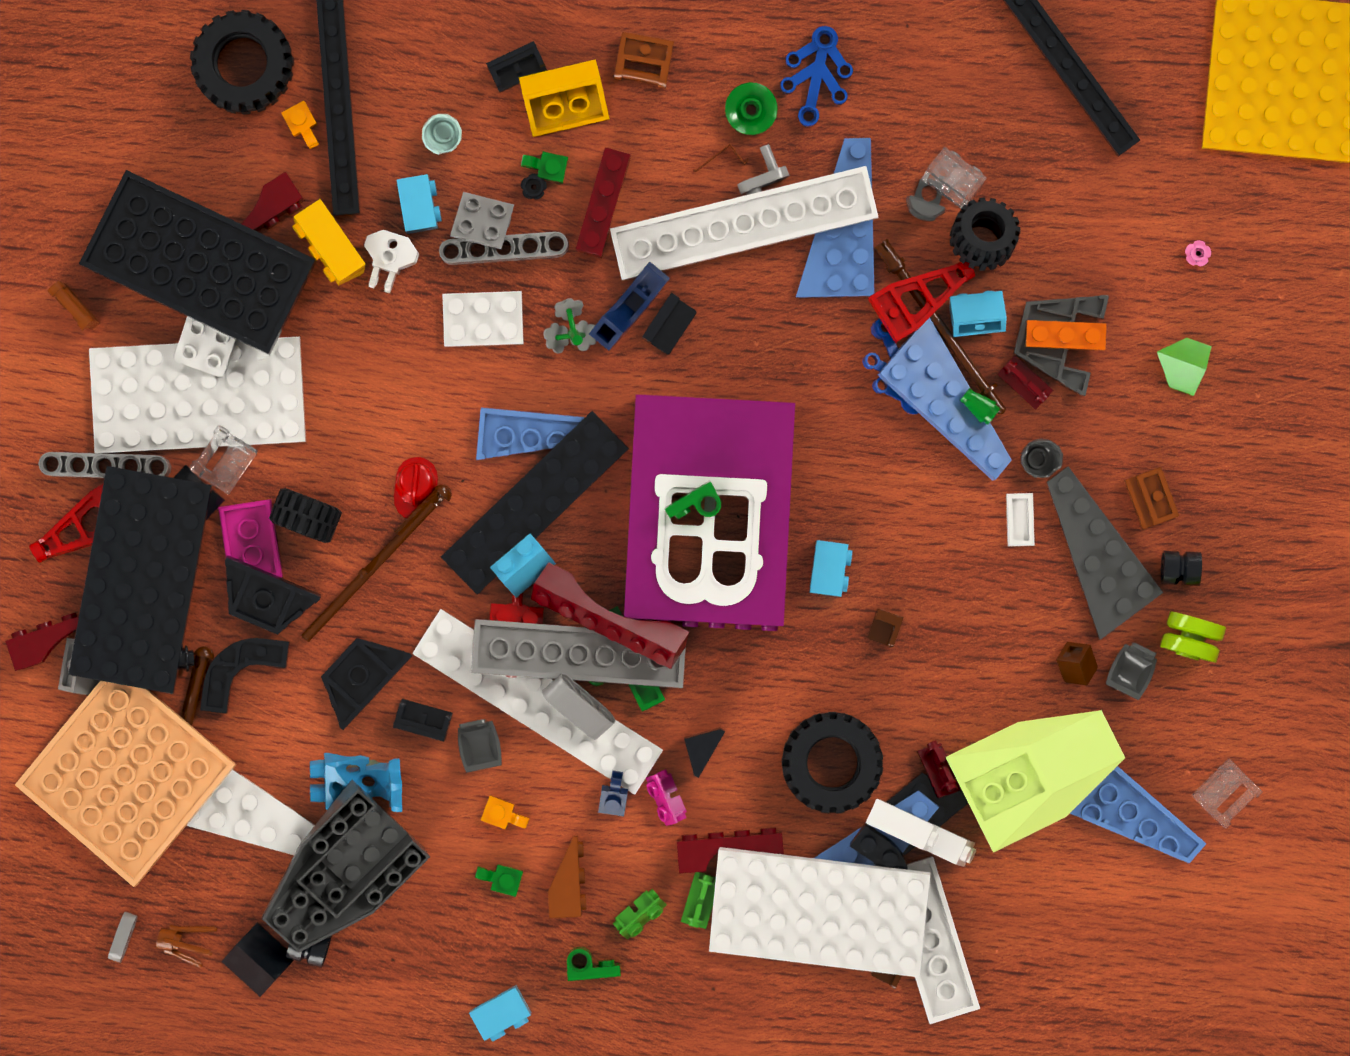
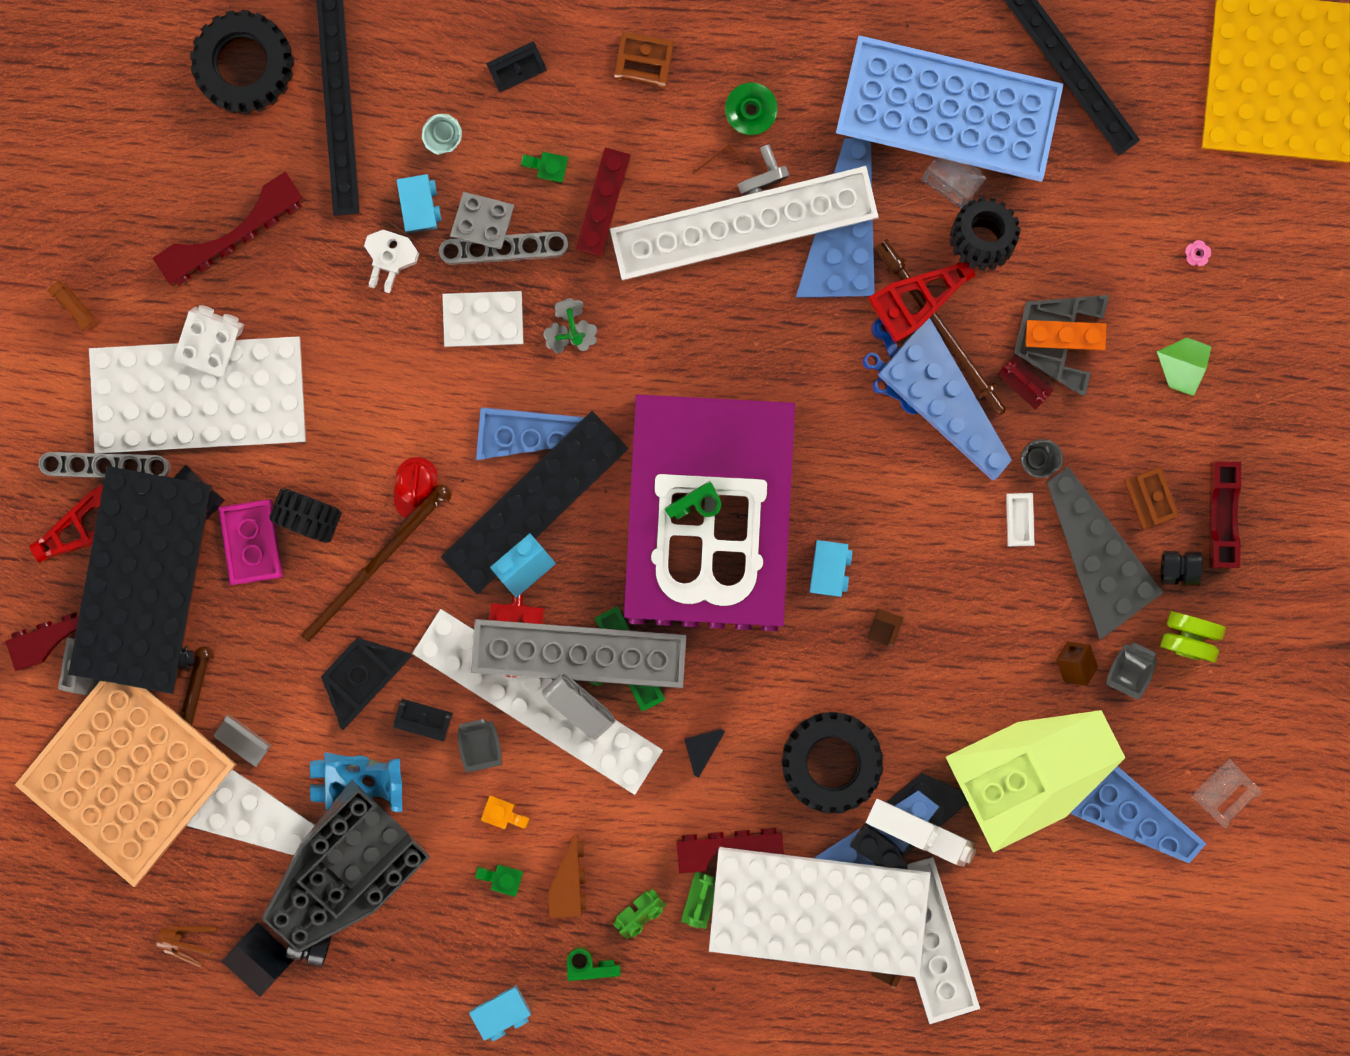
(122, 937): light grey beam -> none
(197, 262): black plate -> none
(231, 464): clear plate -> none
(232, 660): black plate -> none
(242, 740): none -> light grey panel
(264, 597): black wing -> none
(300, 122): light orange plate -> none
(328, 243): yellow slope -> none
(531, 180): black plate -> none
(564, 98): yellow slope -> none
(613, 797): plate -> none
(630, 306): dark blue arch -> none
(653, 639): dark red arch -> none
(669, 324): black panel -> none
(669, 809): dark pink hinge -> none
(818, 71): blue plant -> none
(923, 209): dark grey piece -> none
(938, 769): dark red hinge -> none
(950, 108): none -> light blue plate
(977, 313): medium azure brick -> none
(980, 406): green cone -> none
(1224, 498): none -> dark red arch

